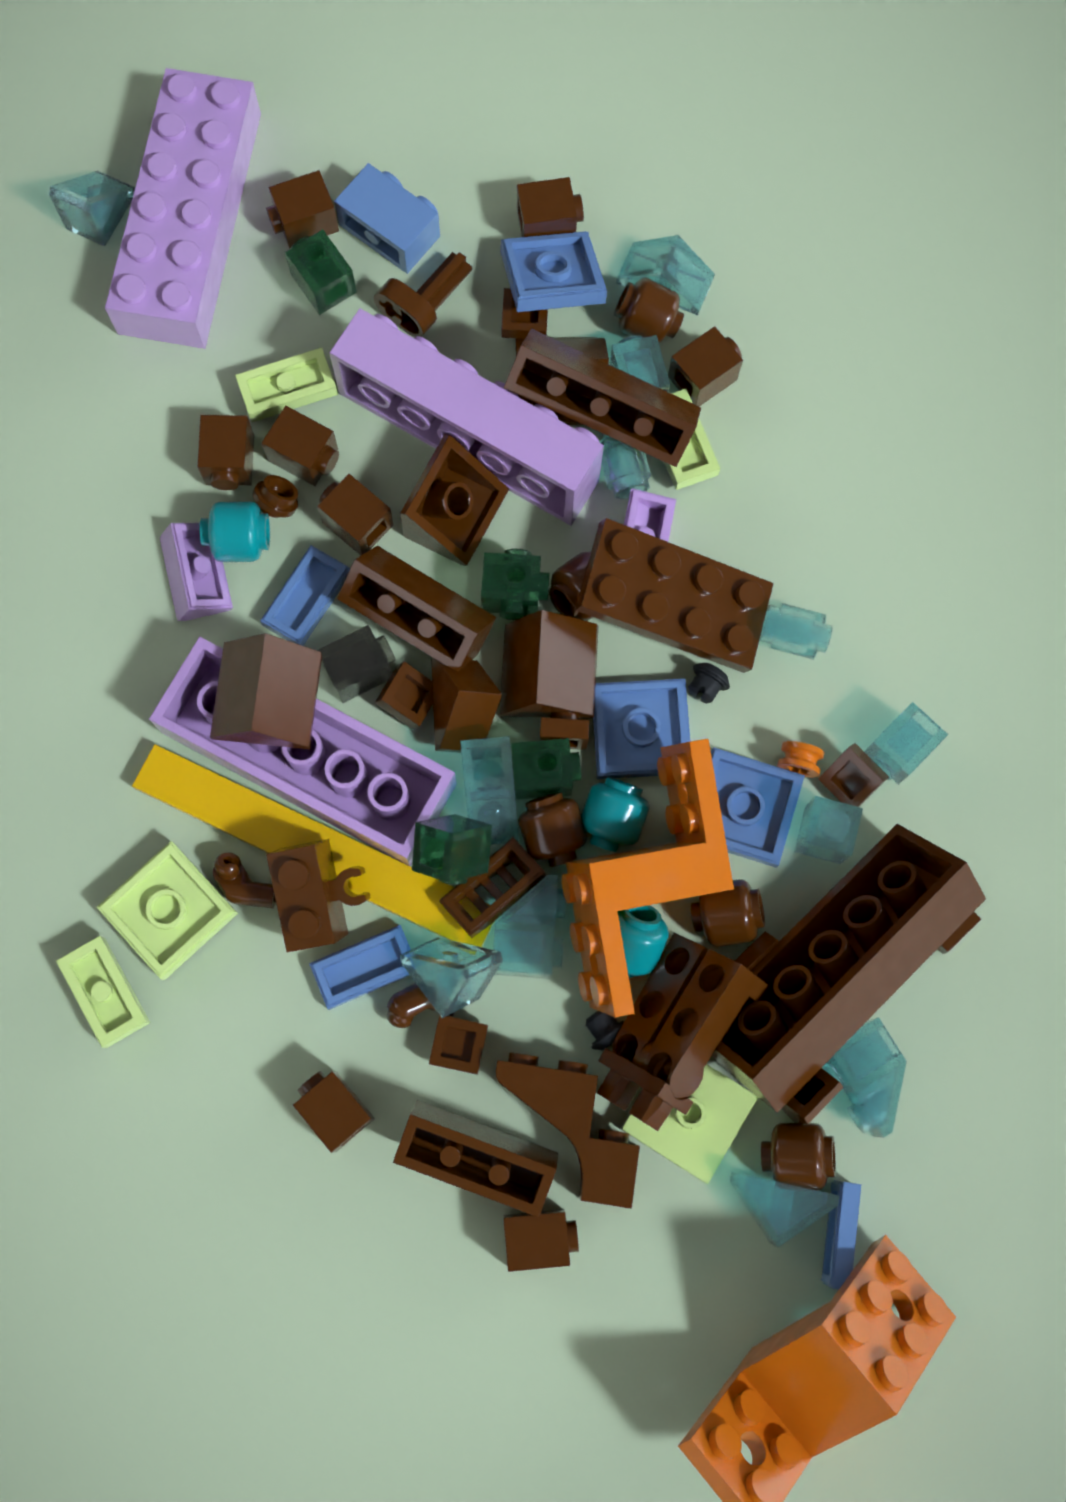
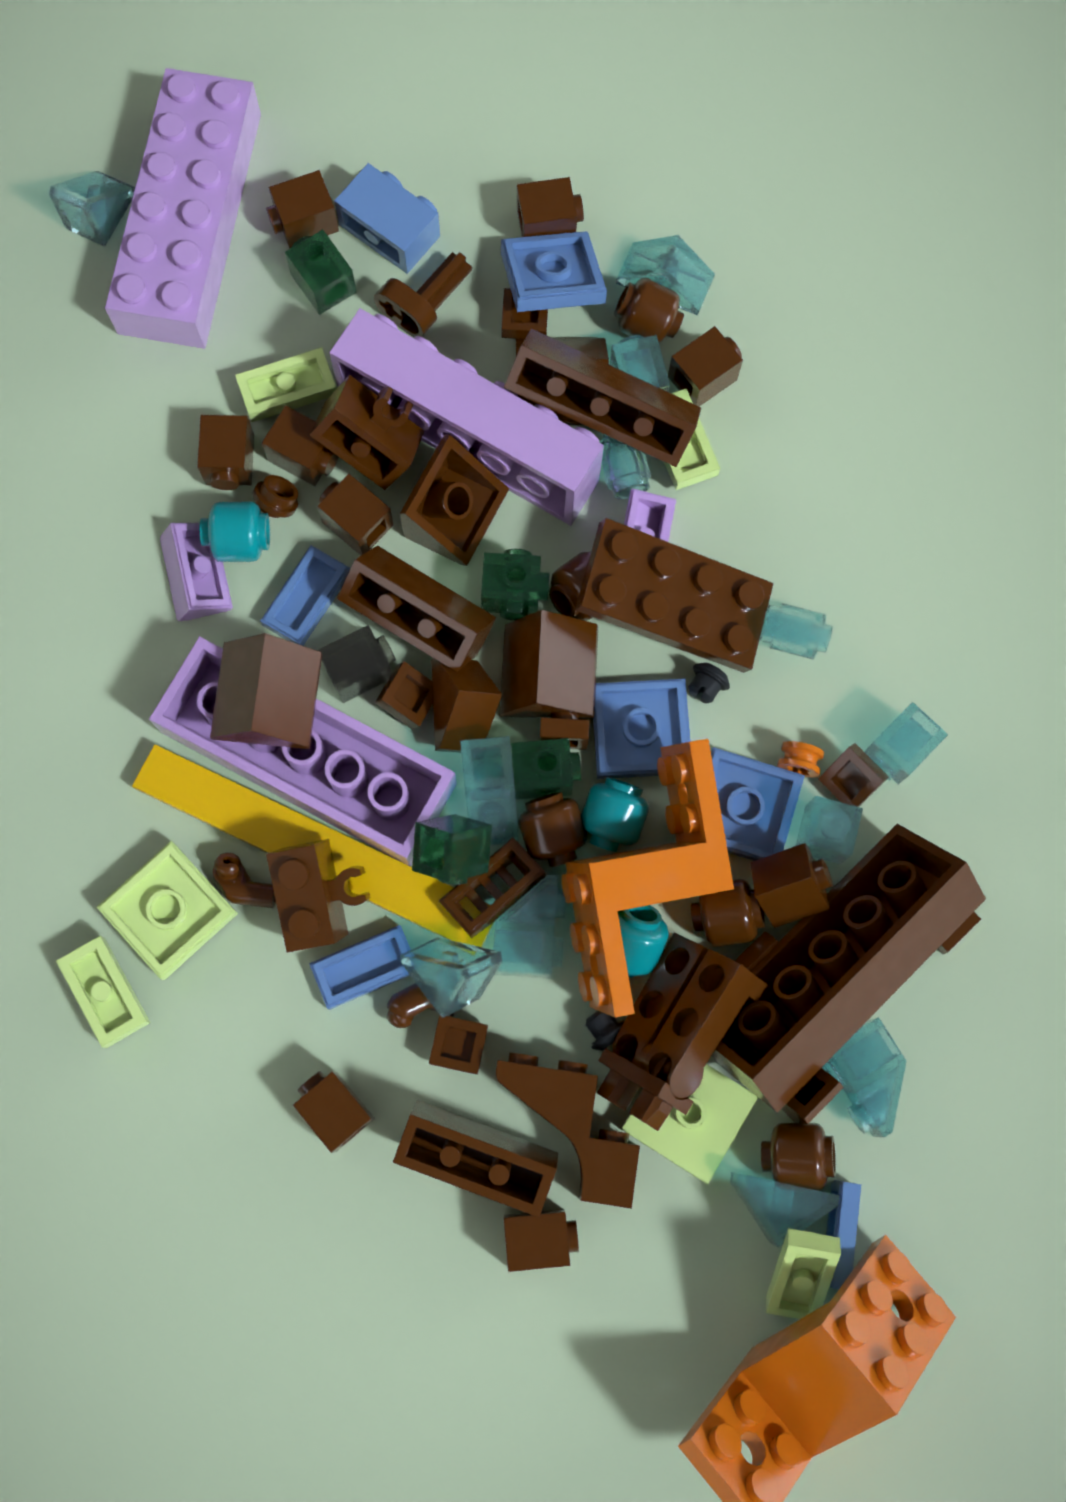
(368, 431): none -> reddish brown brick
(791, 885): none -> reddish brown brick
(802, 1273): none -> yellowish green plate

